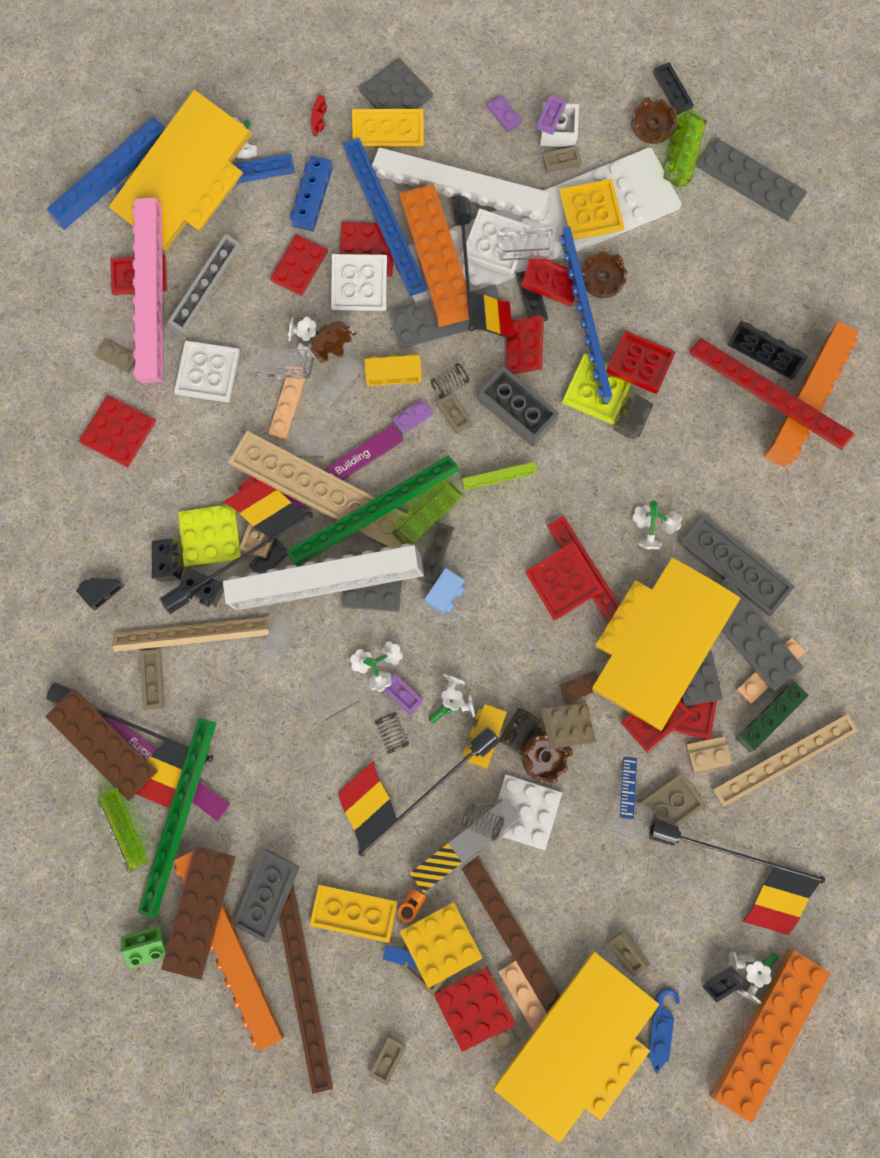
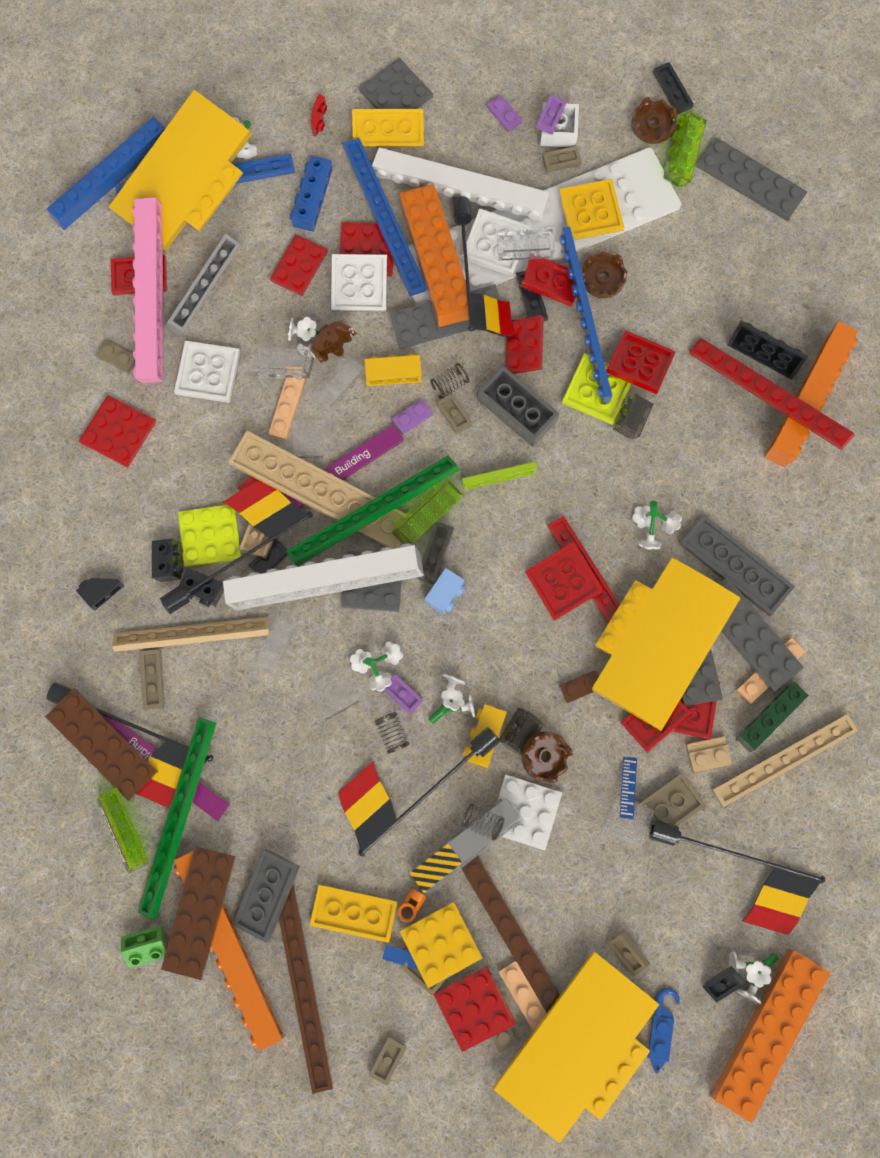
(568, 726): dark tan plate -> none

